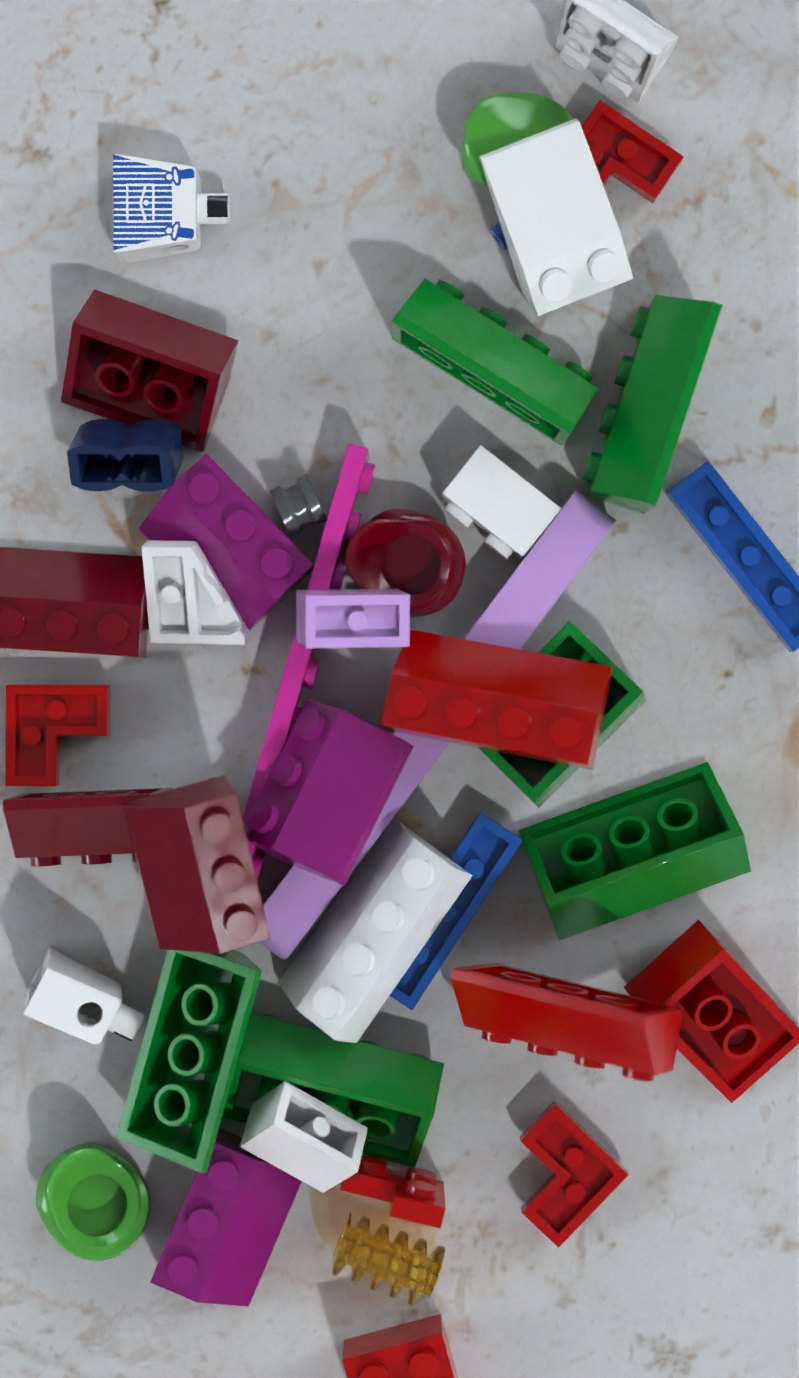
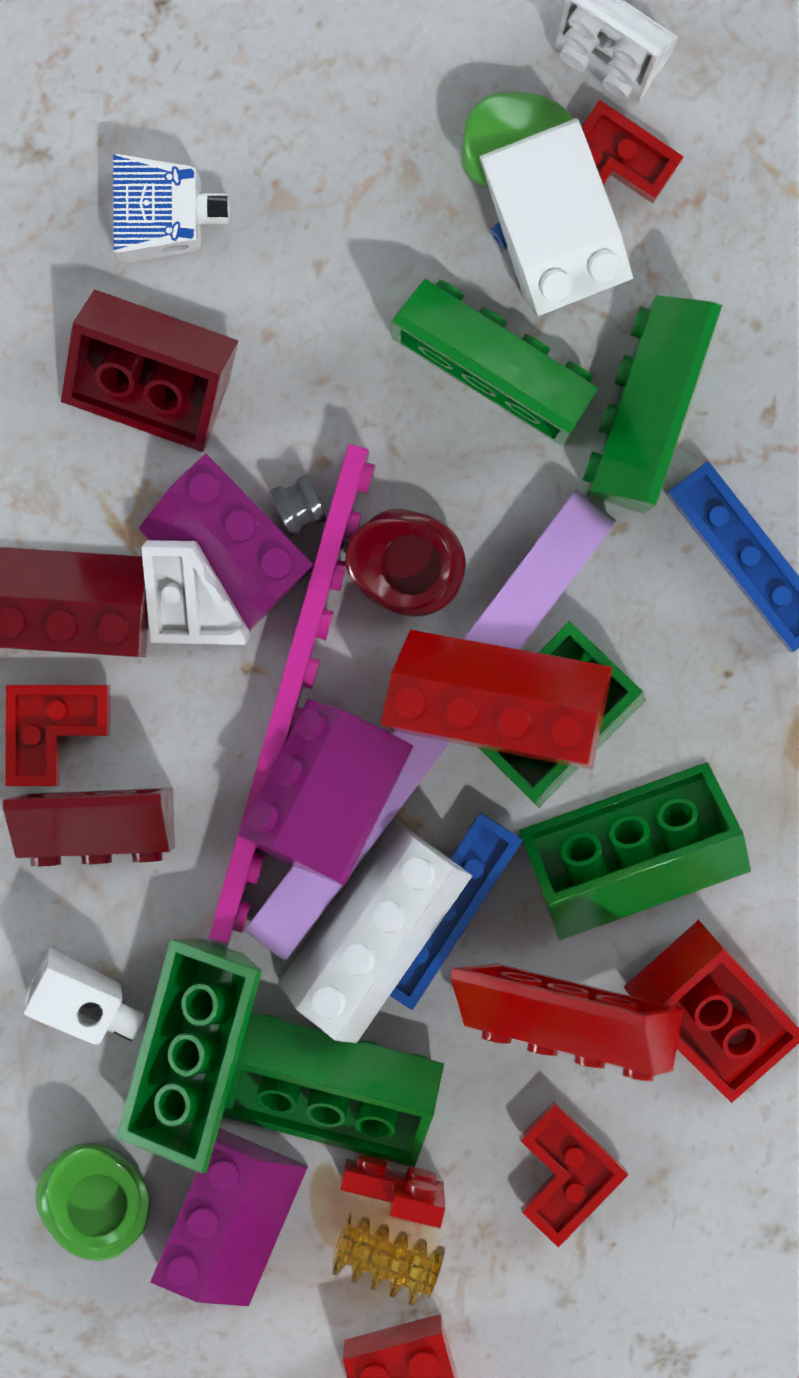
(117, 454): dark blue brick -> none
(197, 868): dark red slope -> none
(304, 1137): white brick -> none
(352, 618): lavender panel -> none
(498, 504): white brick -> none

